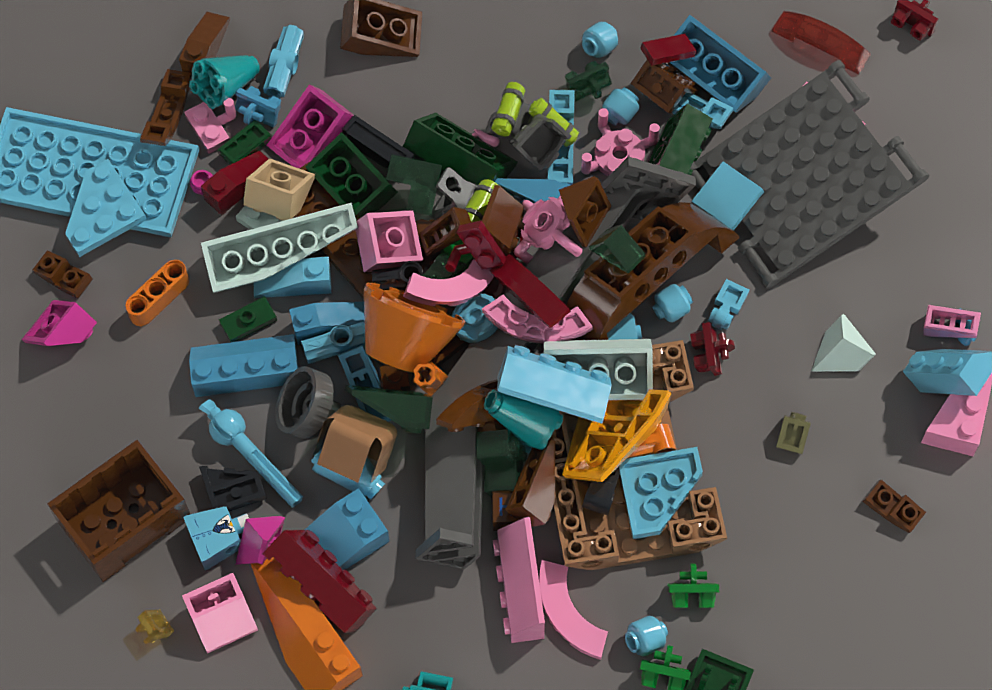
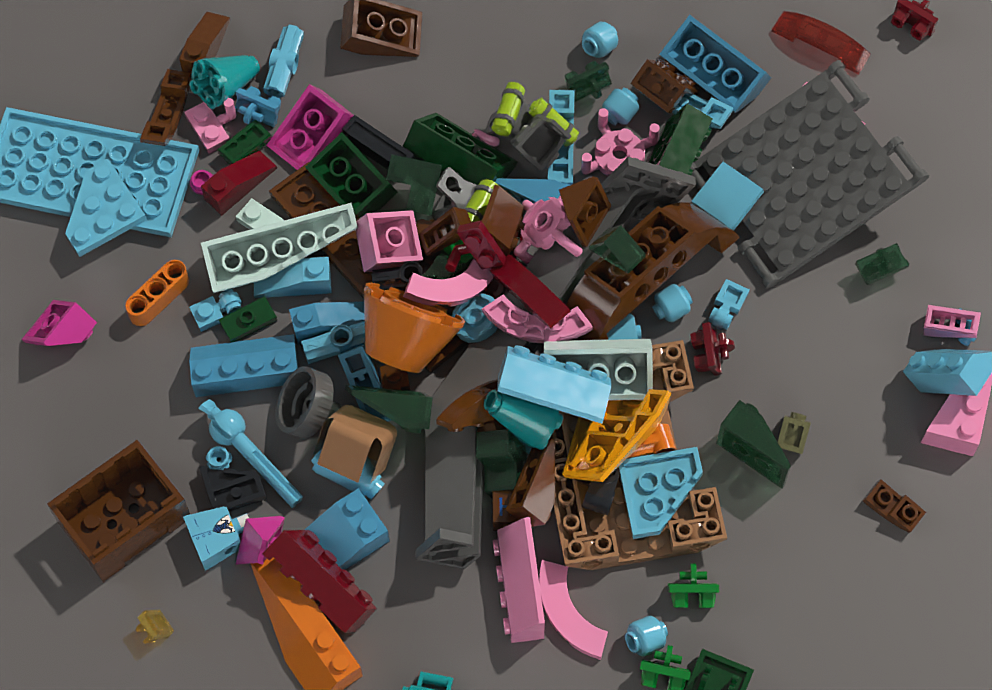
(62, 275): reddish brown slope -> none
(209, 312): none -> medium azure plate
(218, 452): none -> medium azure plate
(220, 613): bright pink slope -> none
(277, 189): tan slope -> none
(429, 377): orange piece -> none
(668, 49): dark red tile -> none
(751, 441): none -> clear green slope
(842, 349): light aqua slope -> none
(881, 264): none -> clear green hips

